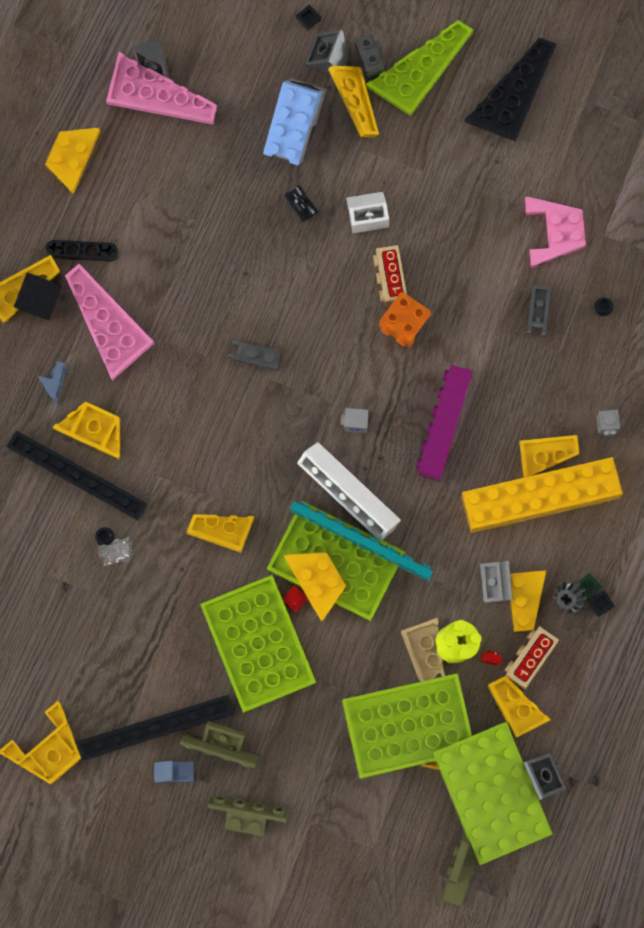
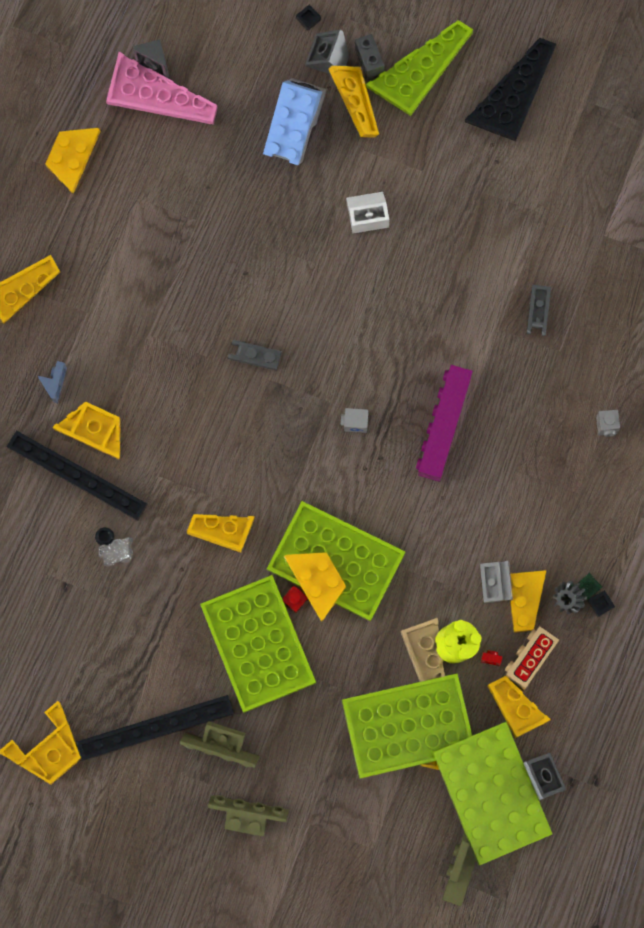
(37, 296): black slope -> none
(82, 248): black beam -> none
(113, 330): bright pink wing -> none
(173, 772): sand blue slope -> none
(301, 203): black hips -> none
(348, 491): white brick -> none
(355, 537): teal plate -> none
(390, 273): brick -> none
(404, 319): orange bracket -> none
(541, 495): yellow brick -> none
(546, 452): yellow wing -> none
(564, 229): bright pink wing -> none
(603, 306): black plate -> none

